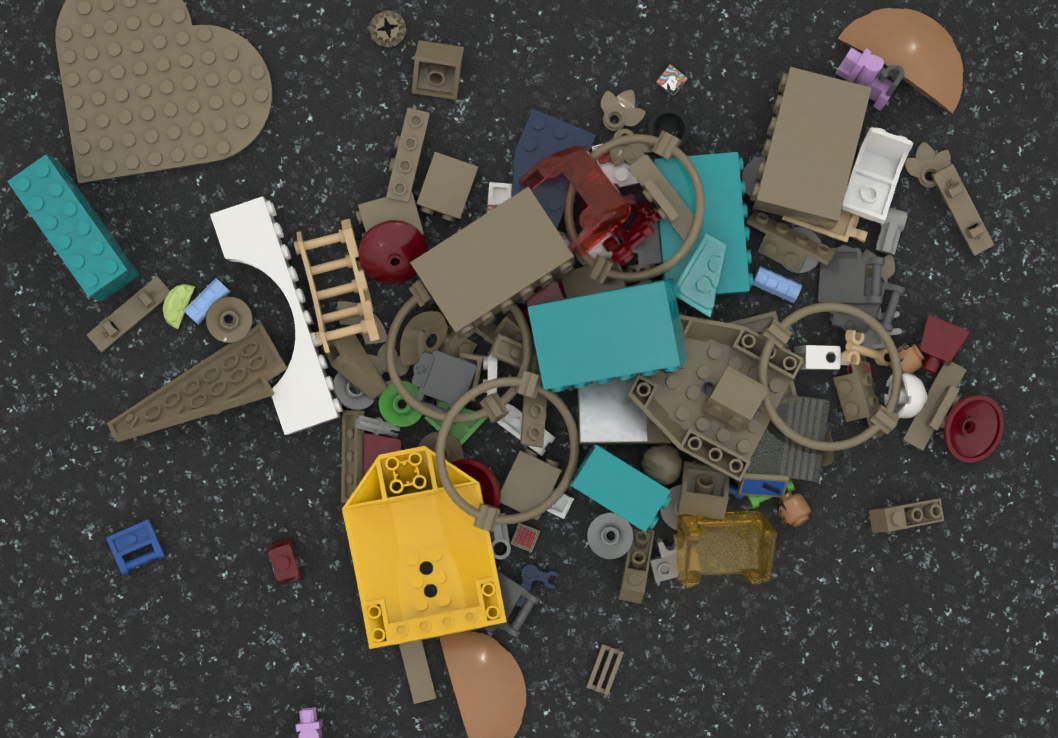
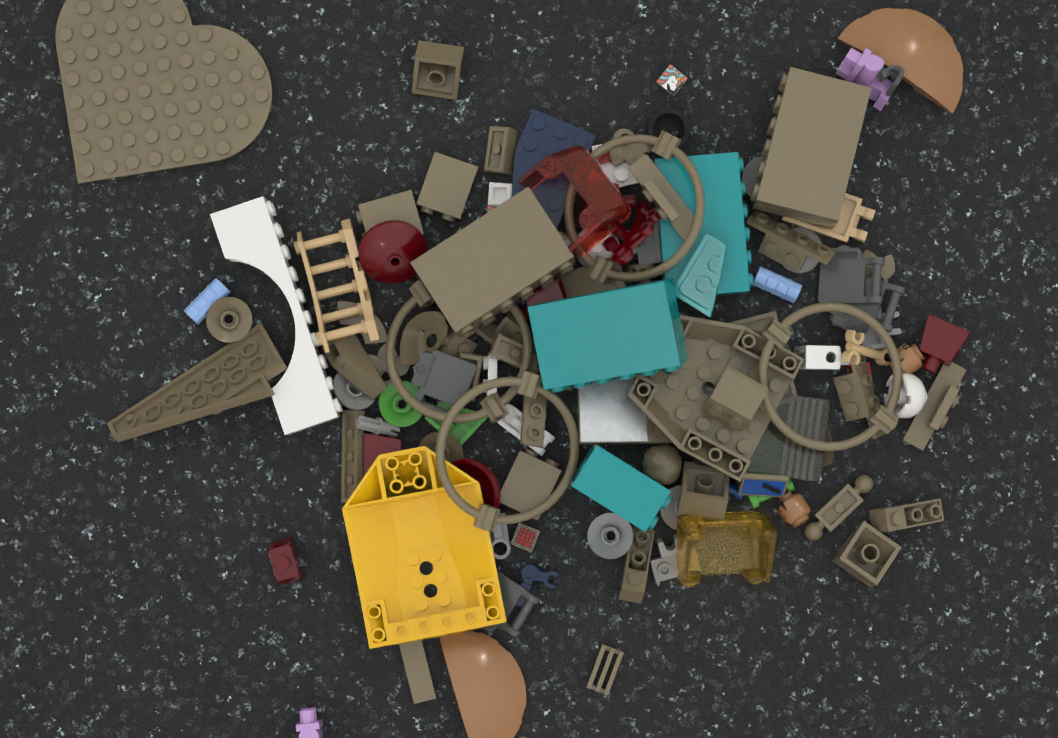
(73, 228): teal brick -> none
(129, 314): dark tan hinge -> none
(133, 539): blue plate -> none
(176, 303): yellowish green plate -> none
(381, 37): dark tan gear -> none
(407, 155): dark tan bracket -> none
(500, 150): none -> dark tan slope
(562, 506): white tile -> none
(623, 108): dark tan plate -> none
(838, 507): none -> dark tan plate
(867, 554): none -> dark tan slope
(875, 174): white bracket -> none
(890, 231): light grey piece -> none
(926, 161): dark tan plate -> none
(962, 209): dark tan hinge -> none
(982, 428): dark red dish -> none

